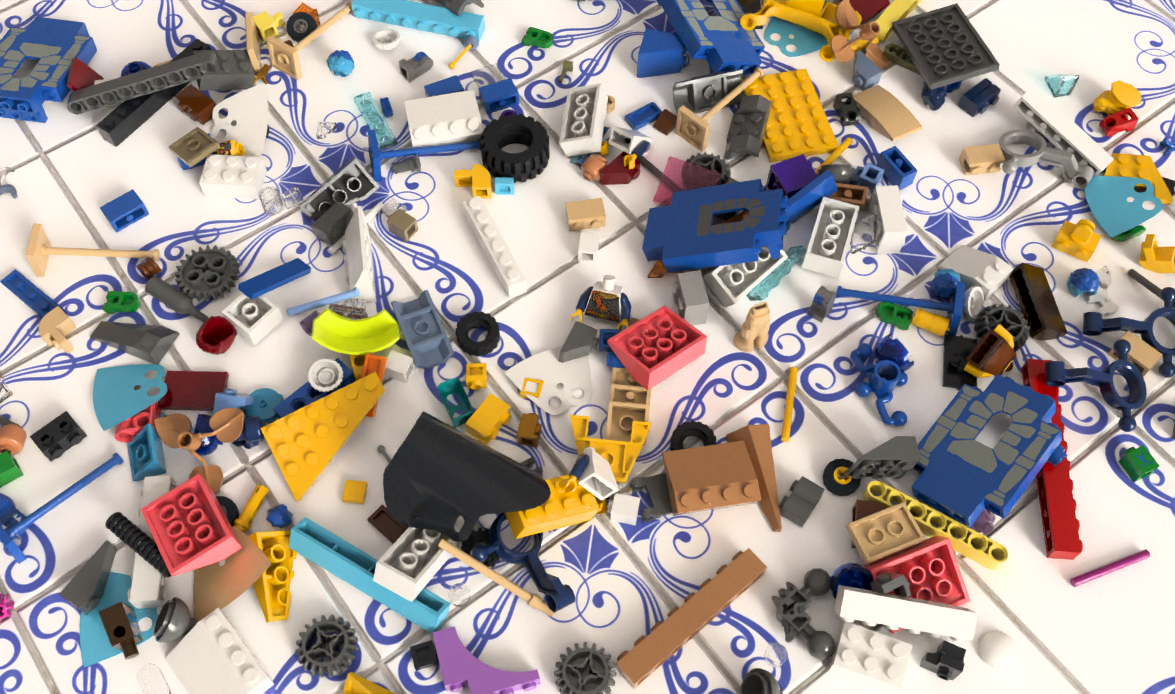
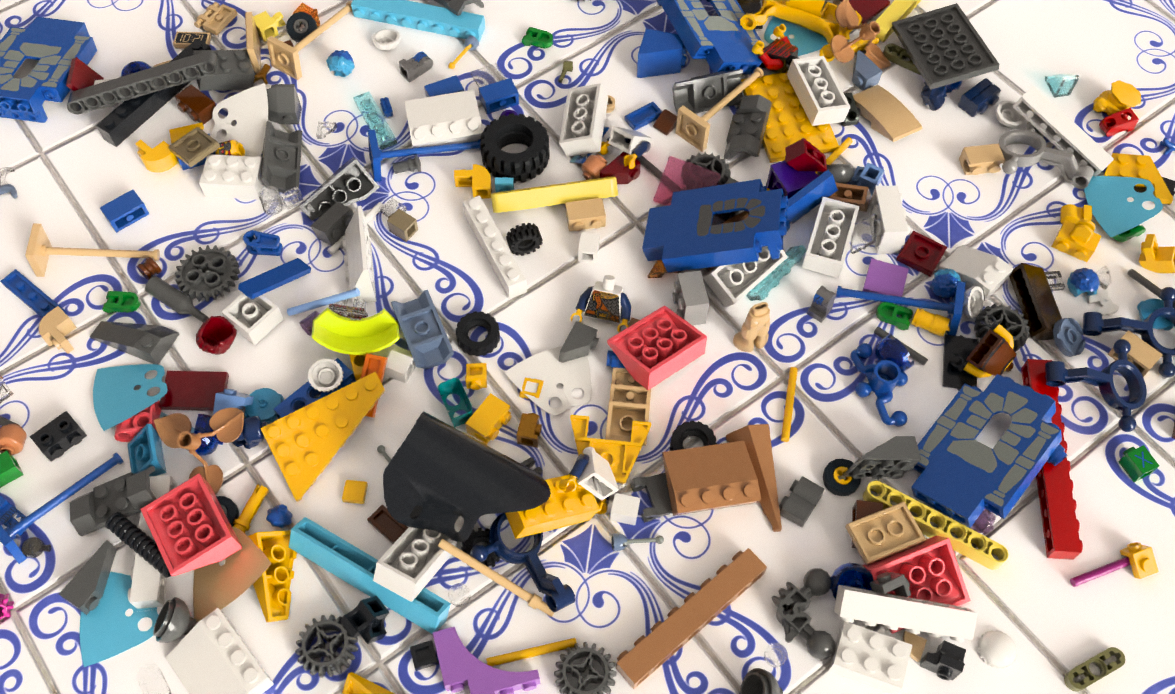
(34, 547): none -> clear smoke piece
(122, 628): dark brown torso -> none
(123, 495): none -> dark grey piece
(156, 159): none -> yellow brick
(177, 133): none -> yellow tile
(184, 39): none -> tile
(216, 18): none -> tan plate
(263, 244): none -> blue piece
(281, 158): none -> dark grey piece
(283, 104): none -> dark grey wedge
(367, 620): none -> black brick
(524, 239): none -> black tyre
(530, 652): none -> yellow bar
(553, 194): none -> light yellow beam
(604, 335): blue slope -> none
(620, 542): none -> hinge
(778, 54): none -> torso
(805, 157): none -> dark red slope
(818, 90): none -> white brick
(885, 278): none -> medium lavender tile
(897, 167): blue brick -> none
(915, 355): none -> dark grey bar
(918, 645): none -> tan tile
(921, 253): none -> dark red tile
(1008, 115): none -> white hat
(1055, 280): none -> clear tile
(1068, 337): none -> sand blue tile
(1074, 214): none -> yellow leg
(1099, 661): none -> olive beam
(1141, 559): none -> yellow bracket
(1147, 307): none -> dark azure piece

